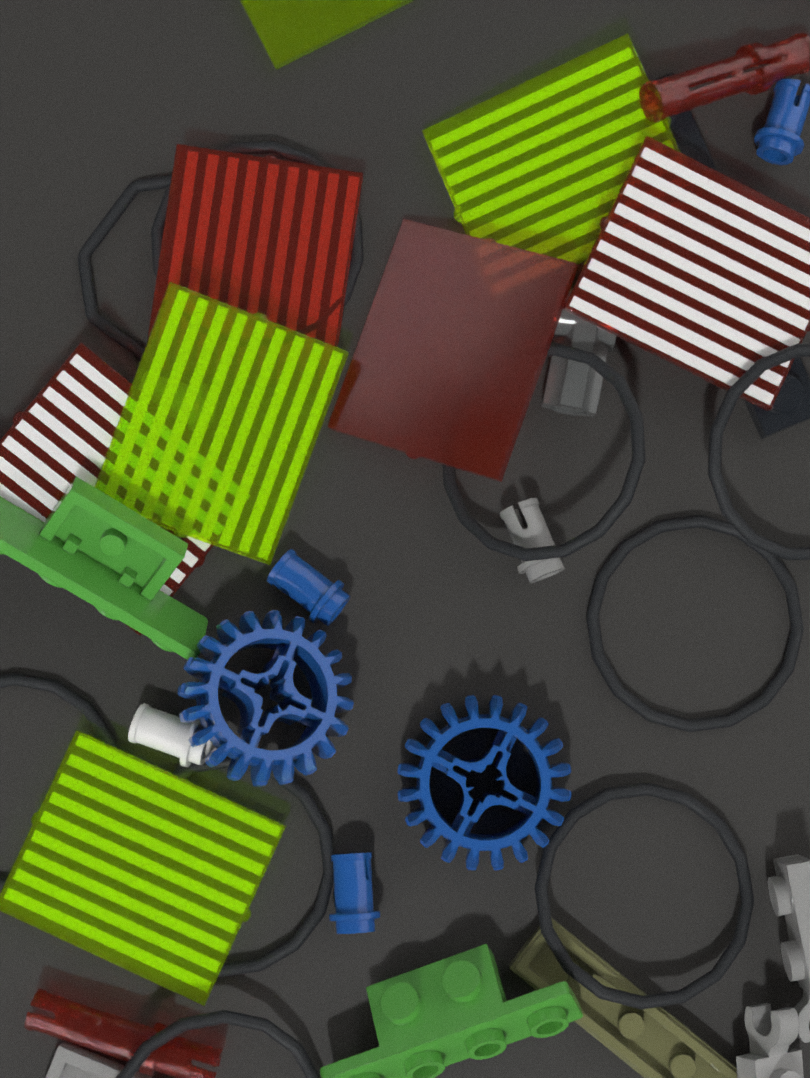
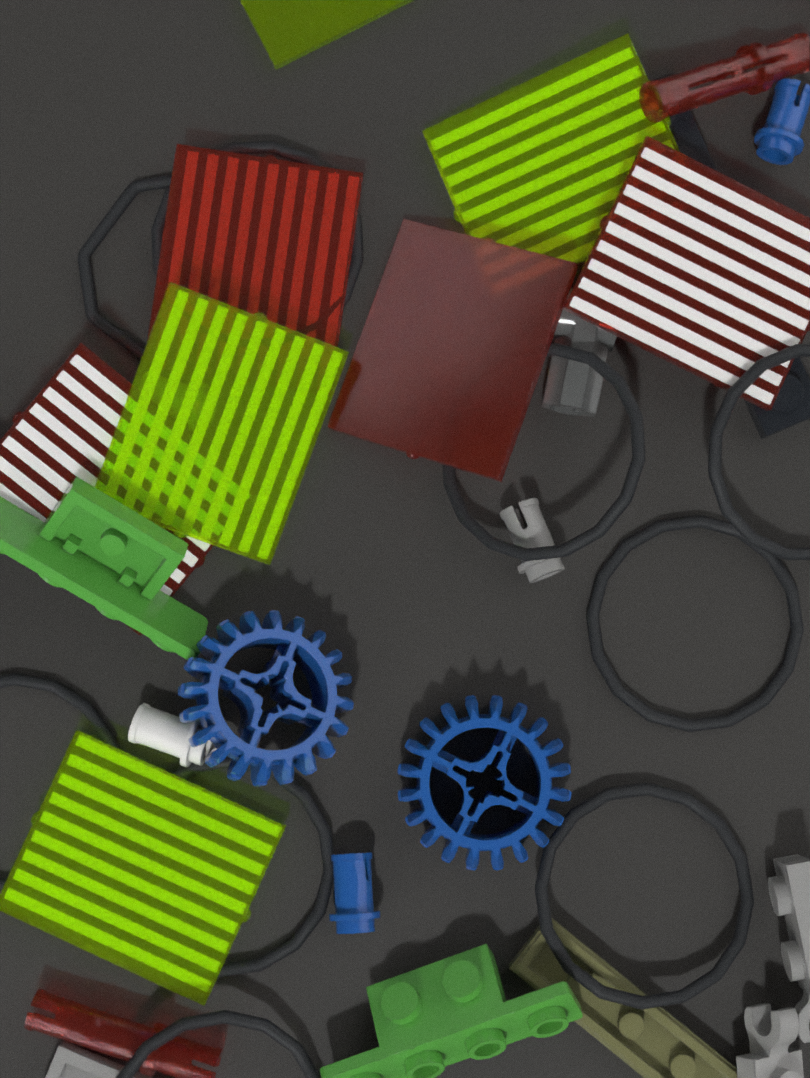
(309, 588): blue pin -> none

